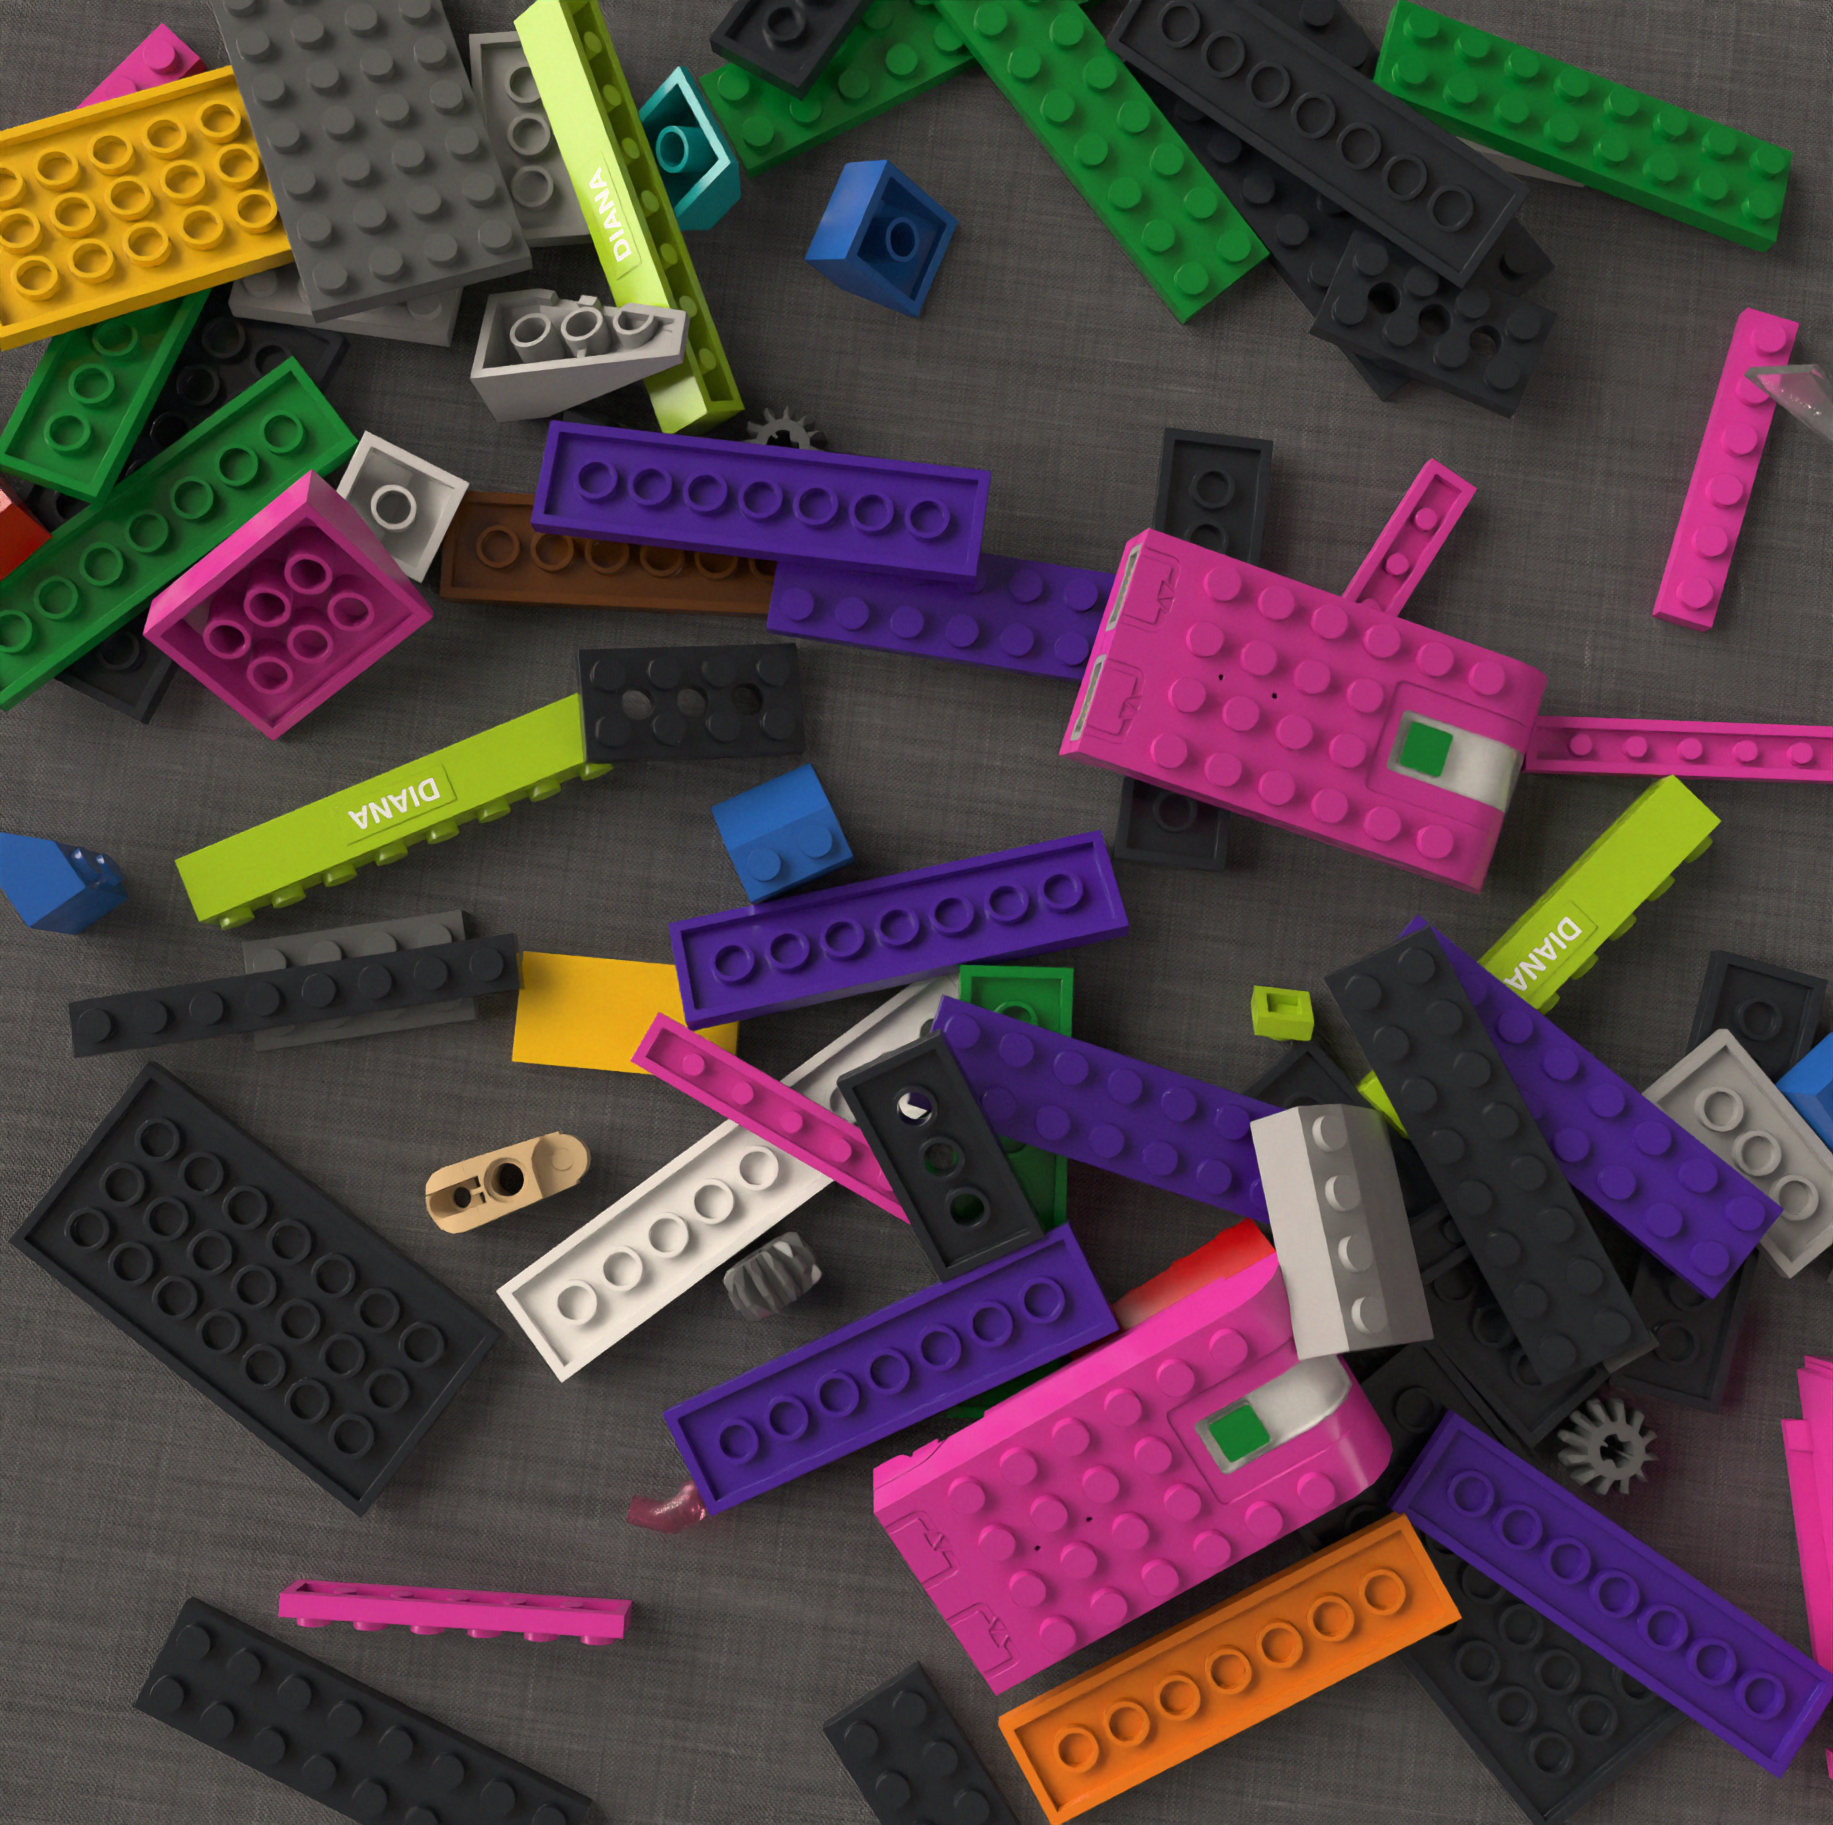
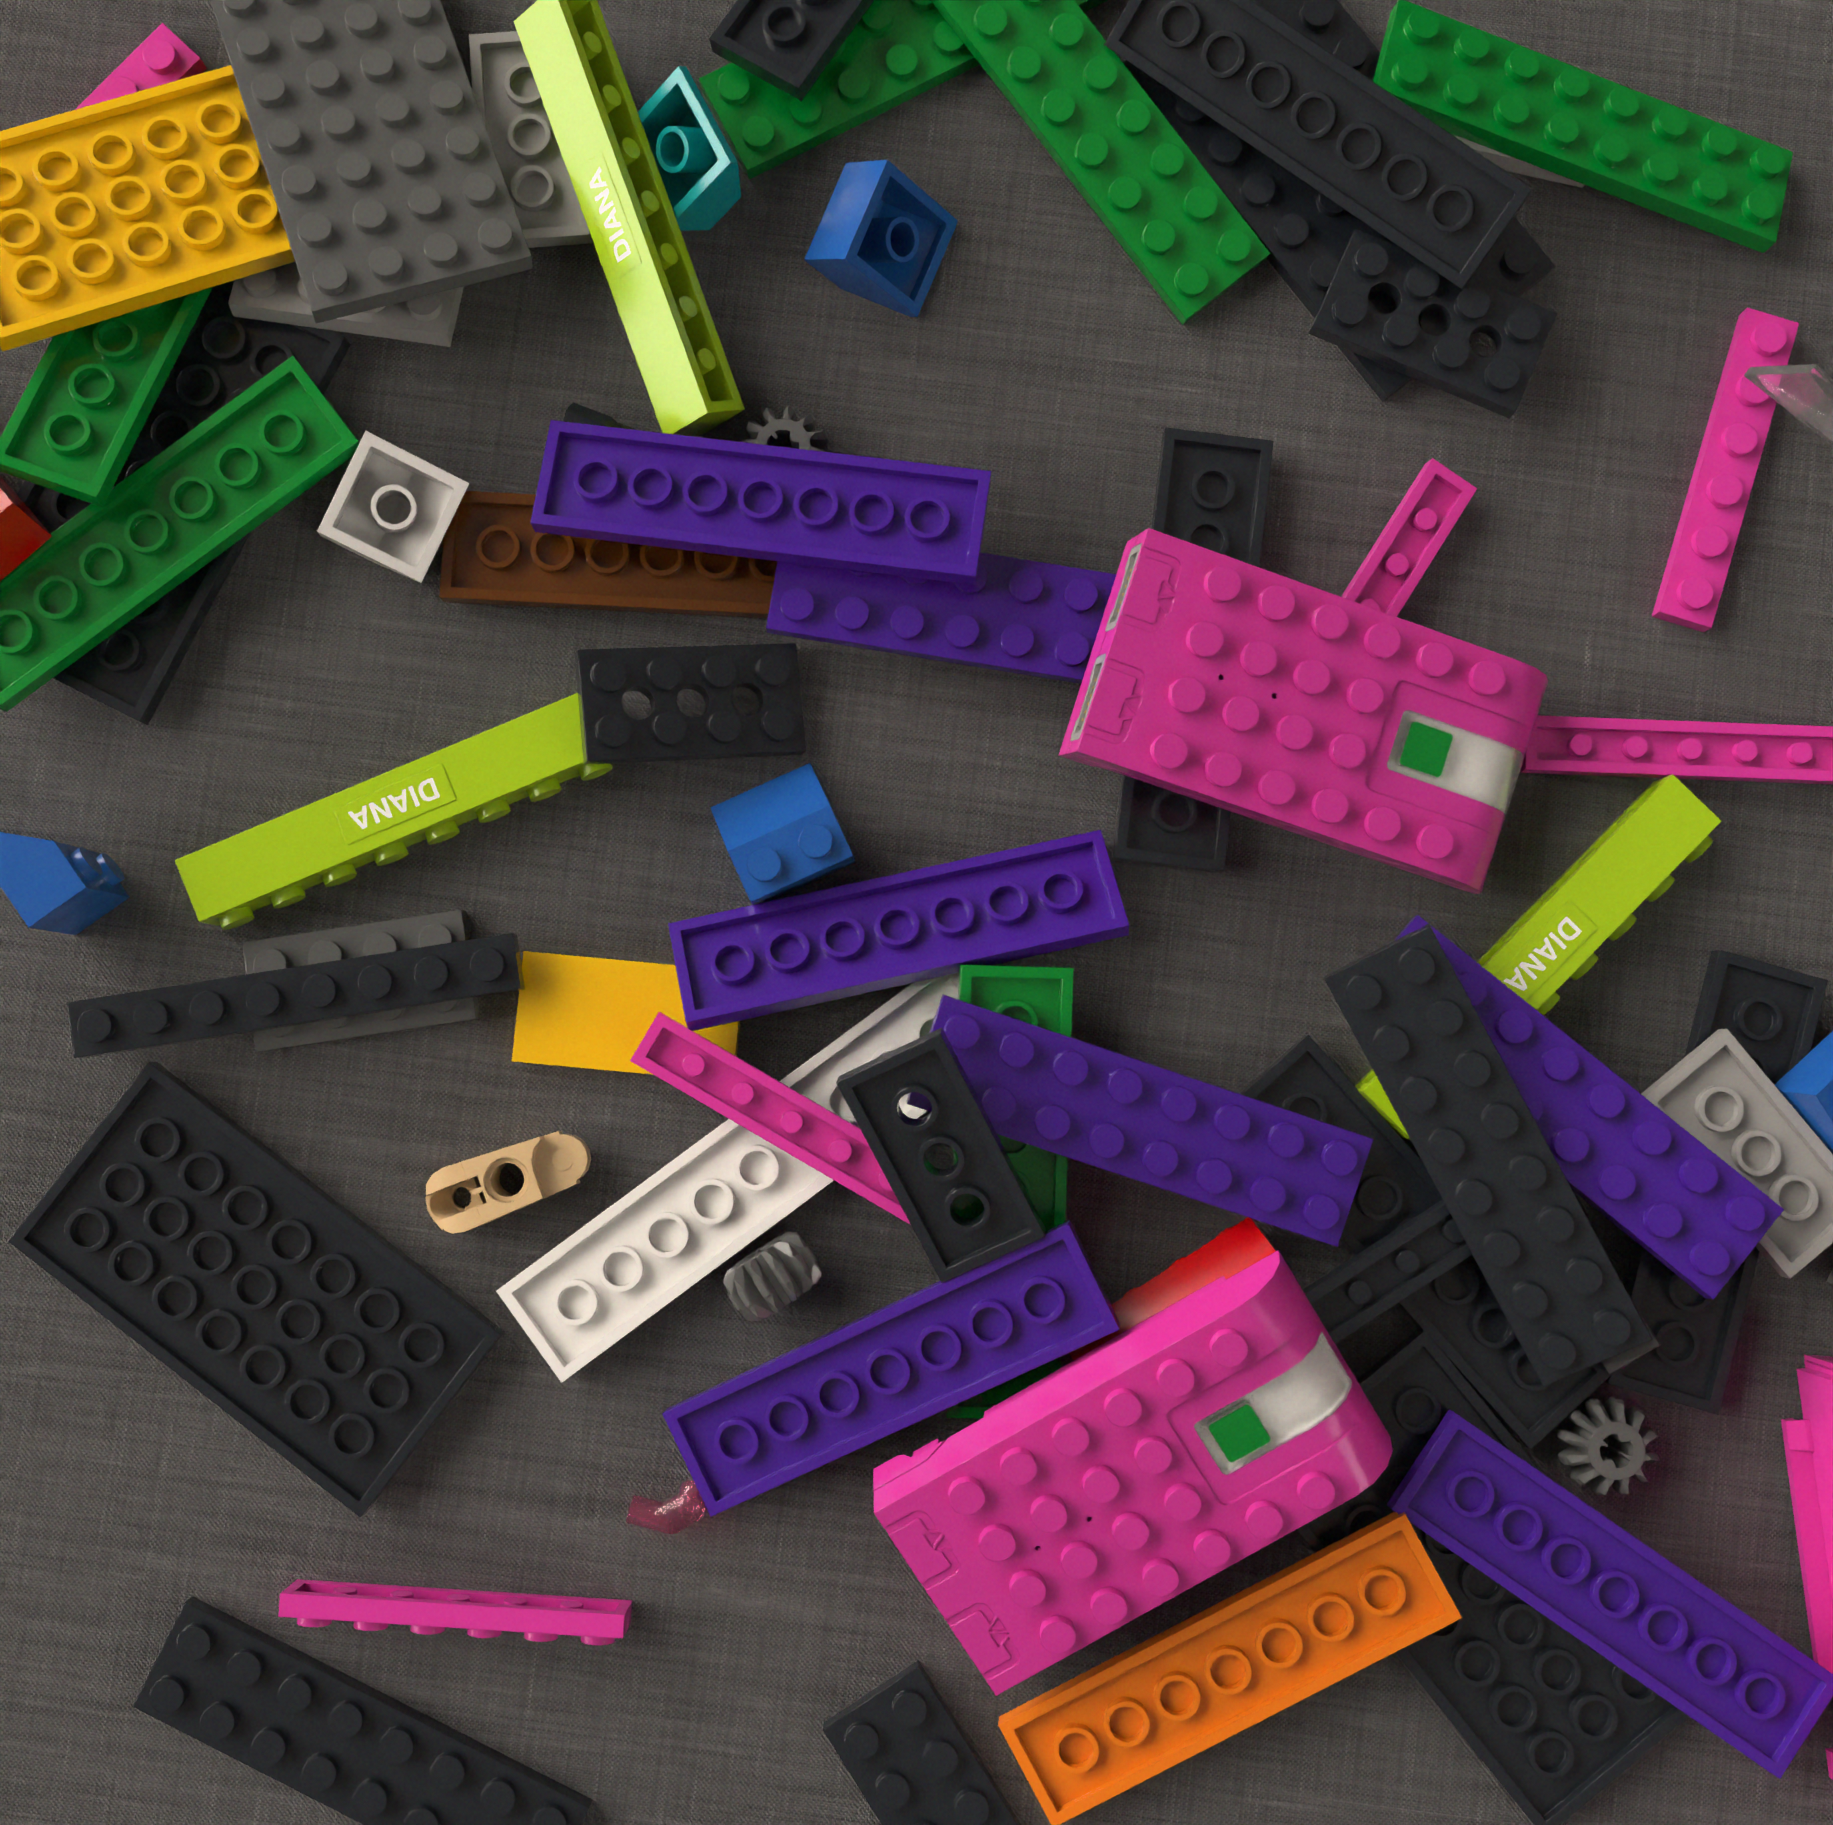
(288, 608): dark pink slope -> none
(557, 353): light grey wedge -> none
(1282, 1013): lime plate -> none
(1340, 1229): light grey slope -> none

